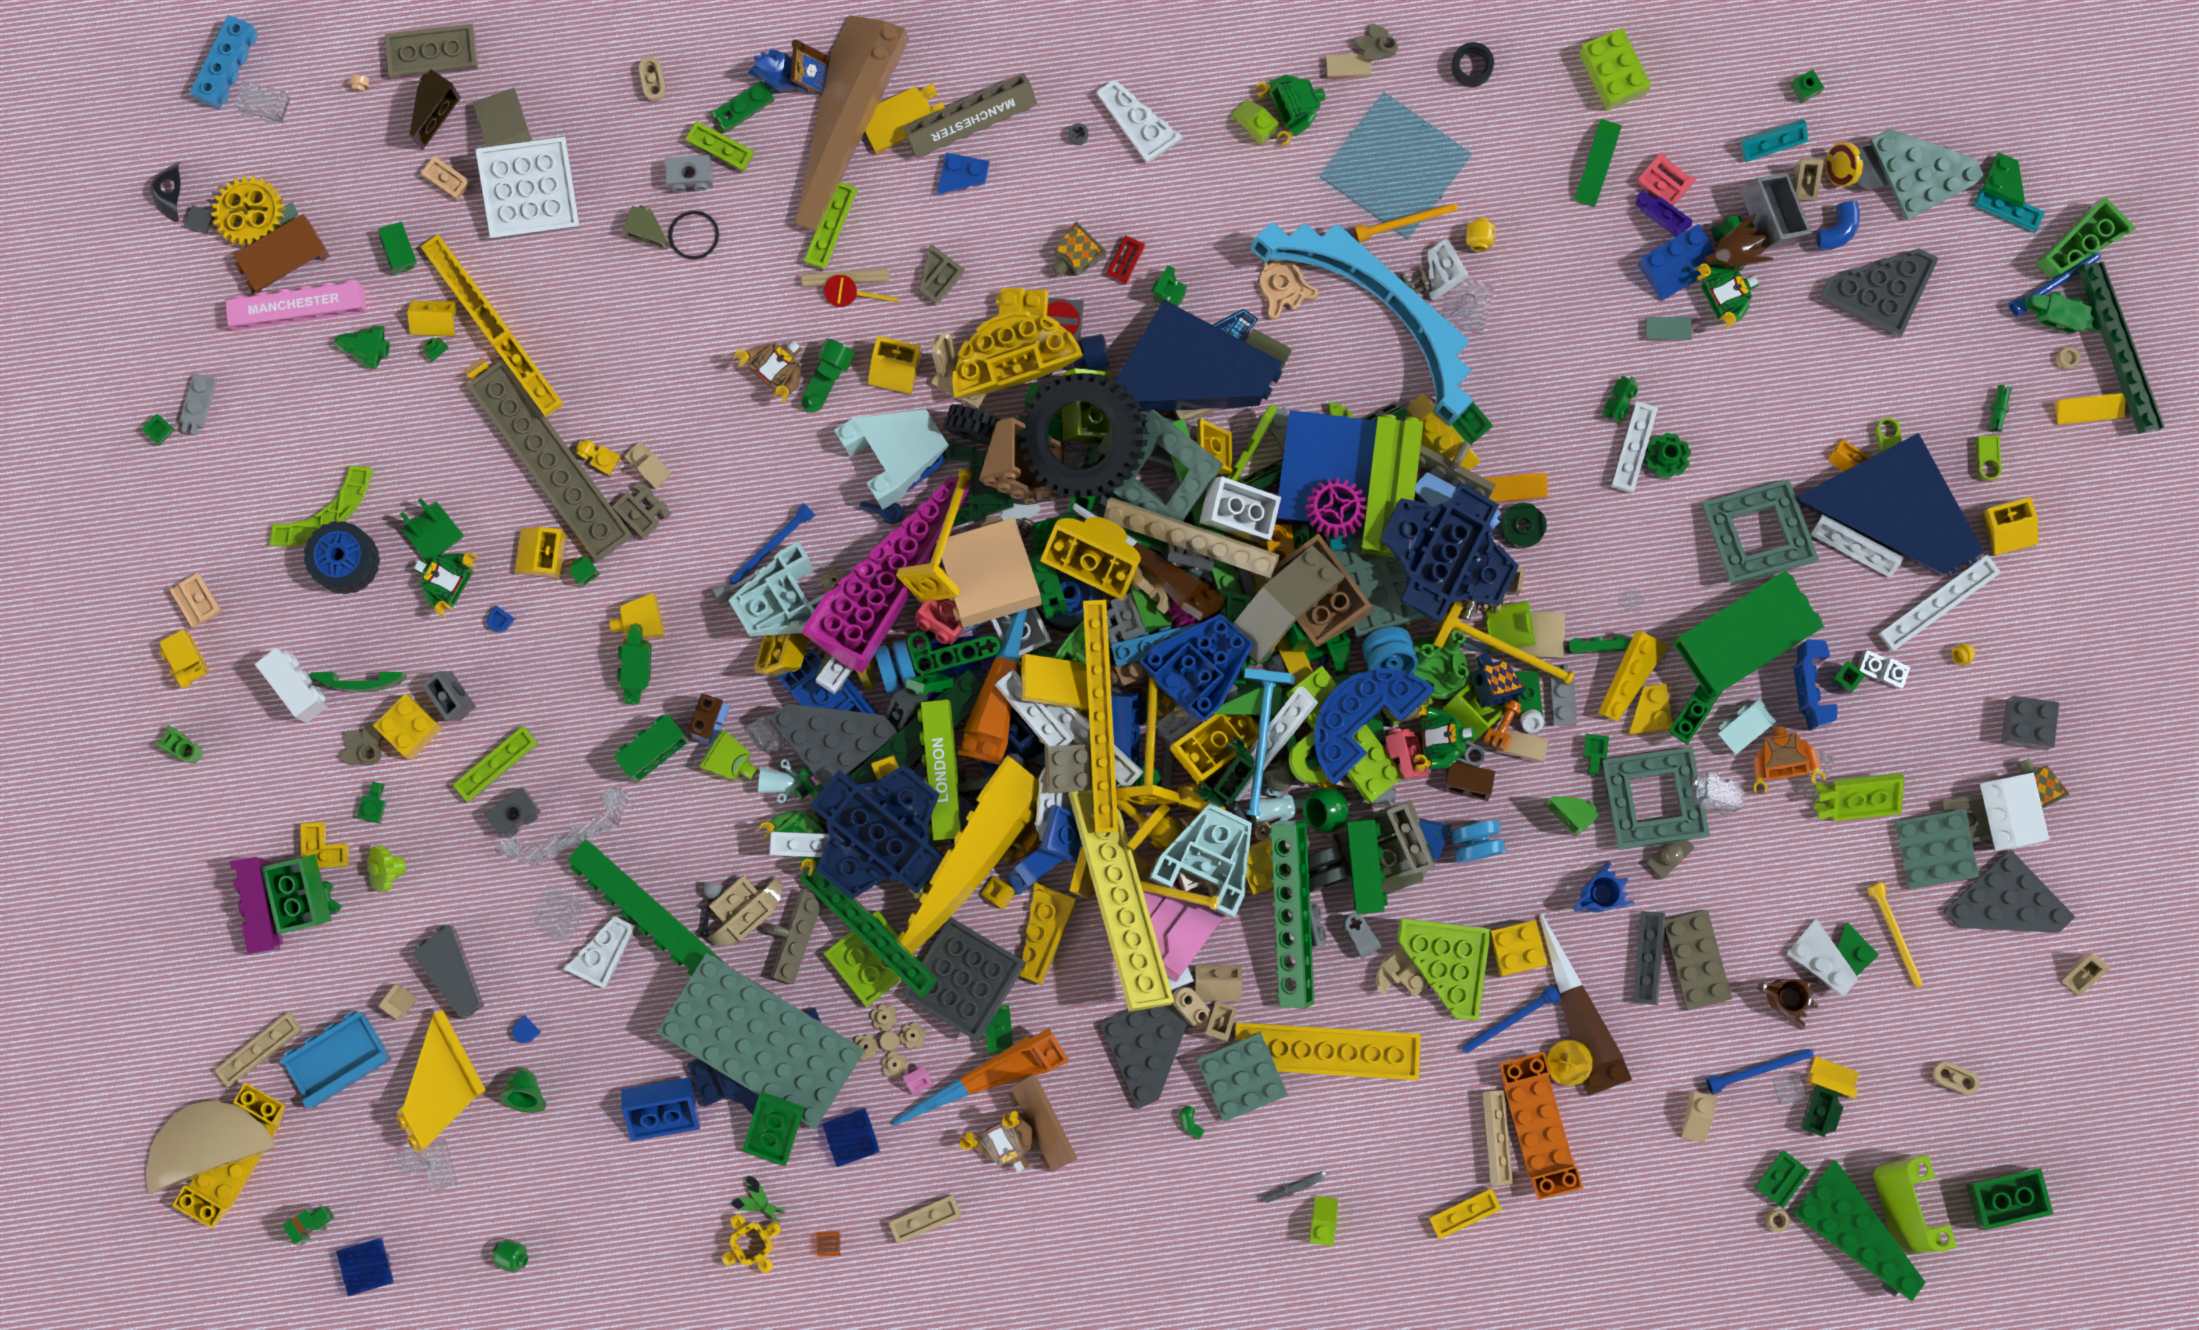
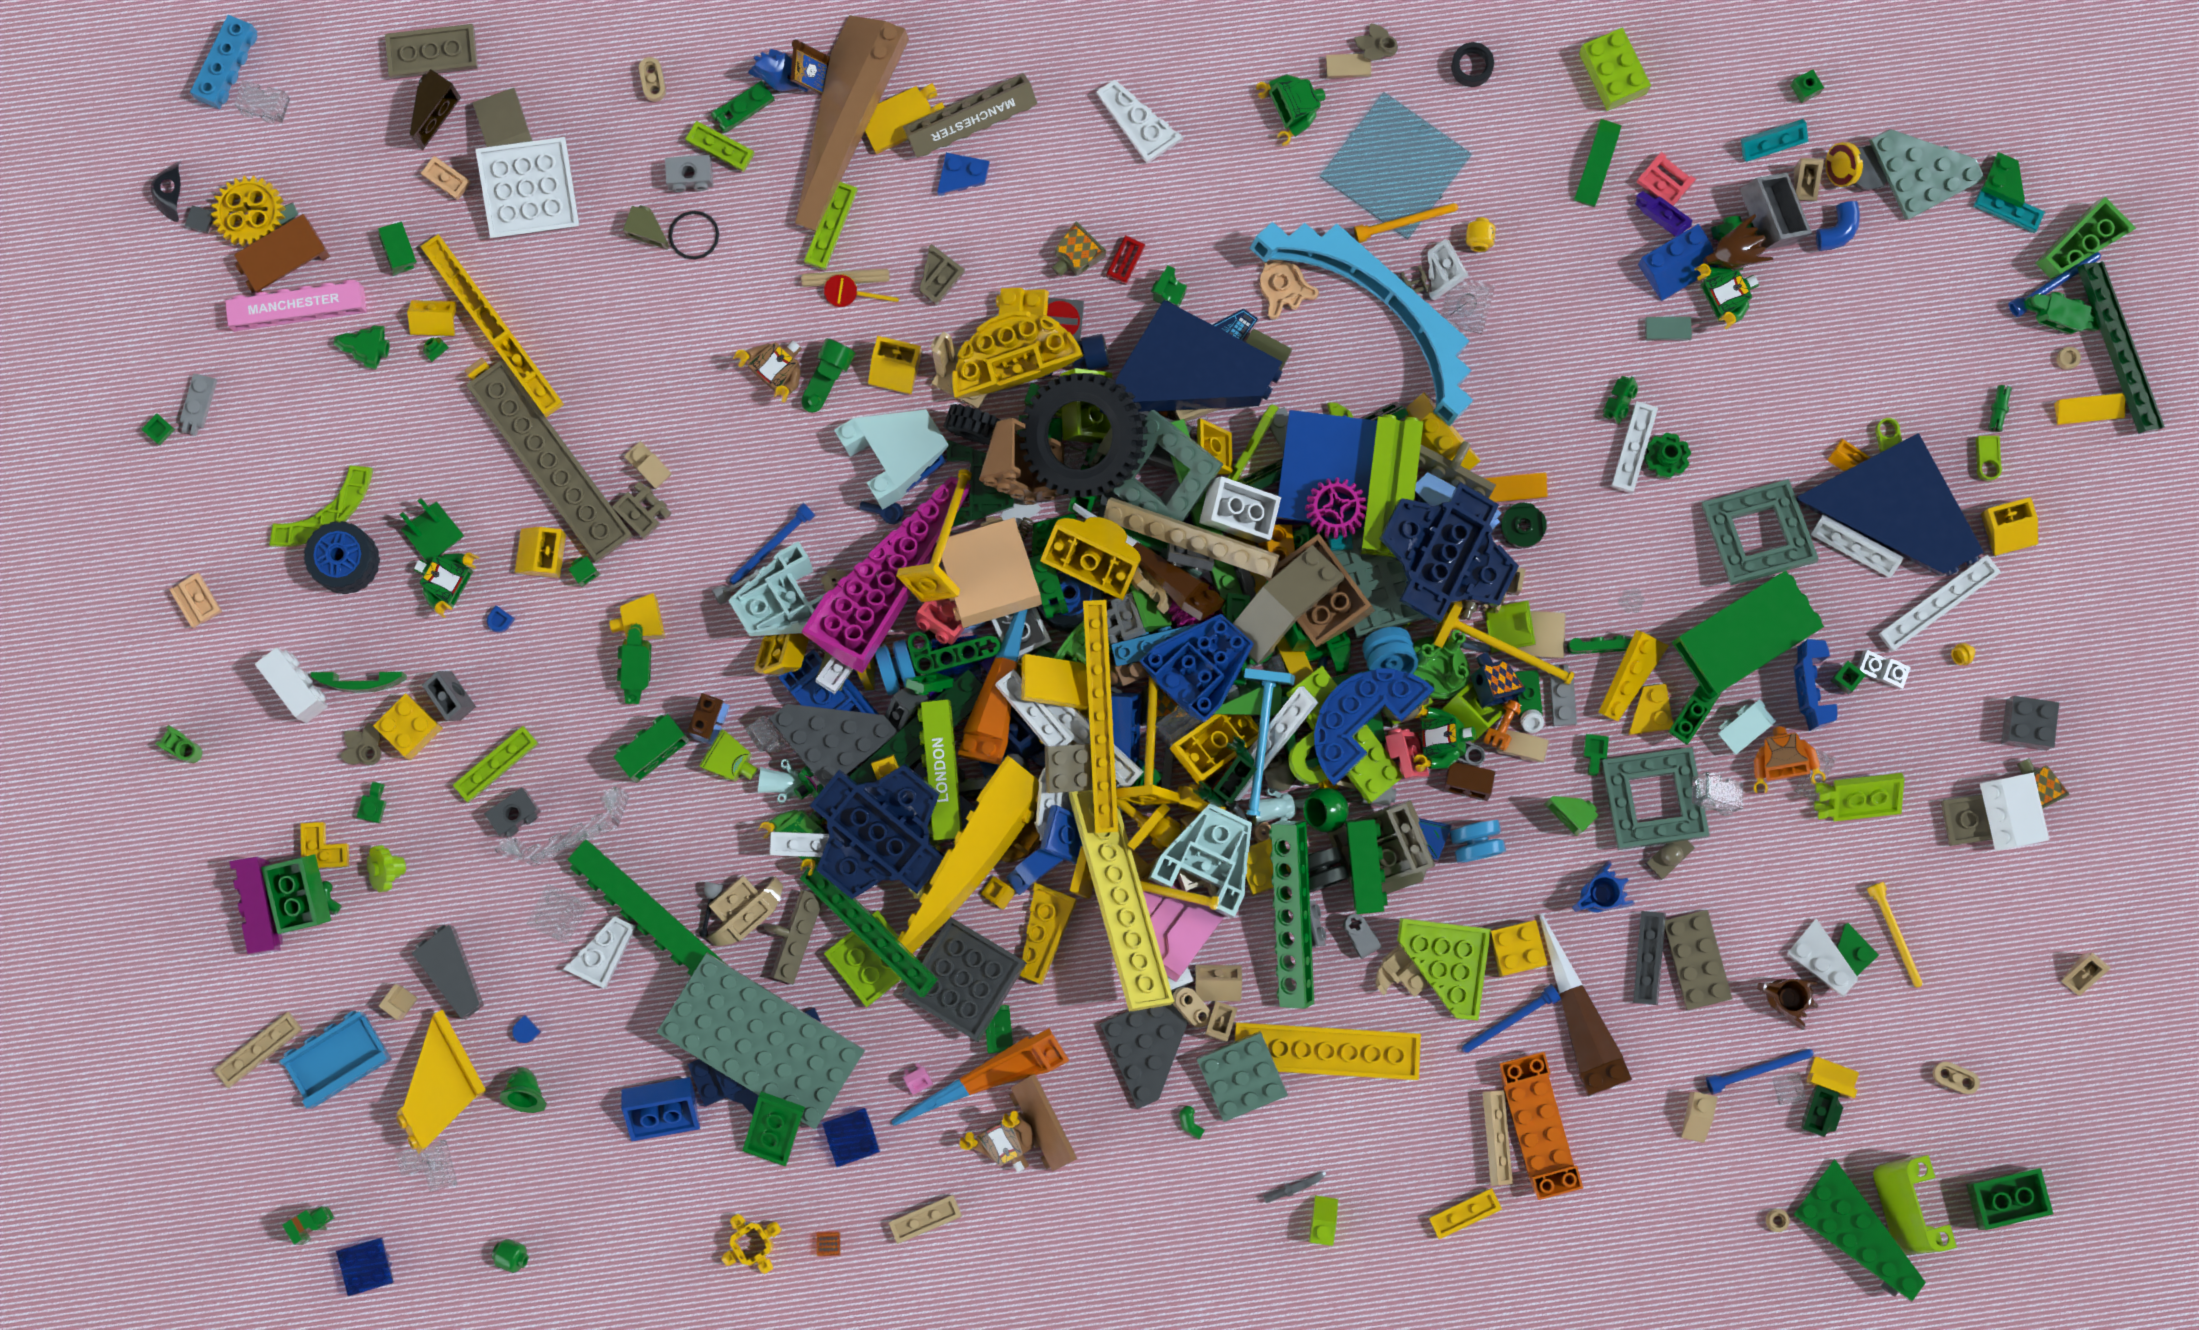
(184, 658): yellow hinge -> none
(201, 1141): tan brick -> none
(215, 1192): yellow slope -> none
(359, 82): light nougat plate -> none
(603, 458): yellow plate -> none
(760, 1200): bright green piece -> none
(890, 1040): tan plant -> none
(1075, 128): dark grey bush -> none
(1256, 121): lime slope -> none
(1472, 424): green plate -> none
(1569, 1062): yellow tile -> none
(1782, 1179): green plate -> none
(1883, 291): dark grey plate -> none
(1937, 849): sand green plate -> none
(2009, 899): dark grey plate -> none

